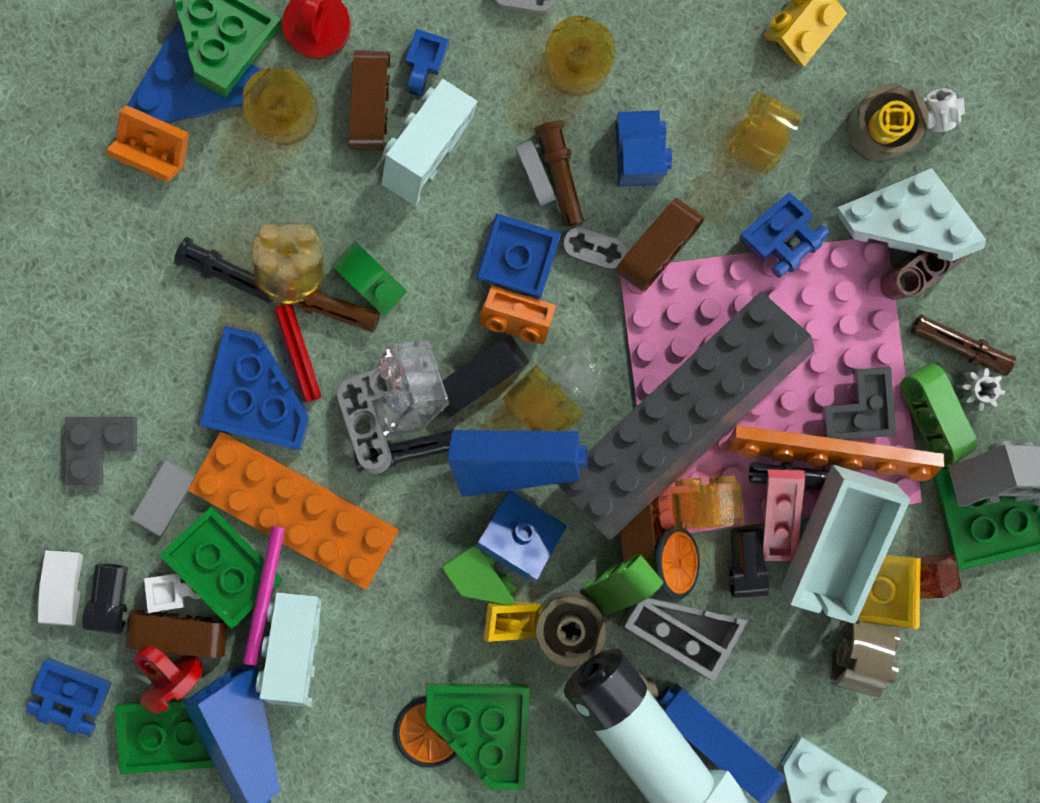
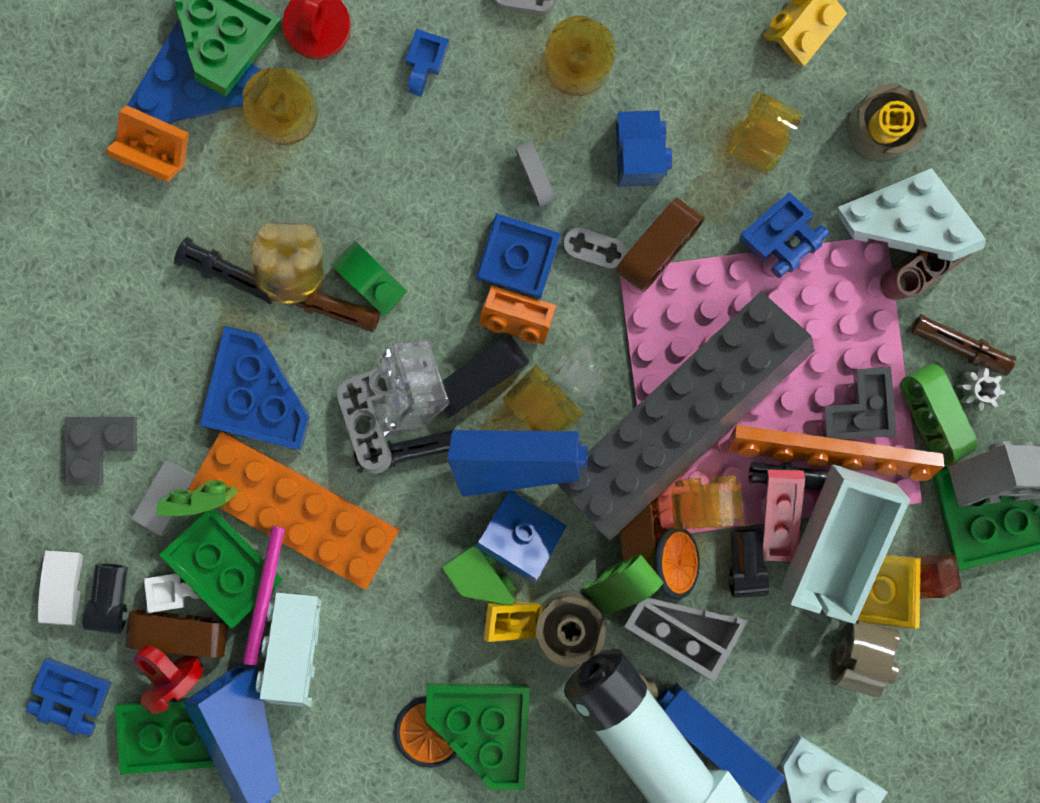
(203, 499): none -> bright green slope
(297, 353): red axle -> none
(368, 100): reddish brown beam -> none
(426, 140): light aqua wedge -> none
(557, 158): reddish brown pin -> none
(943, 109): white gear -> none

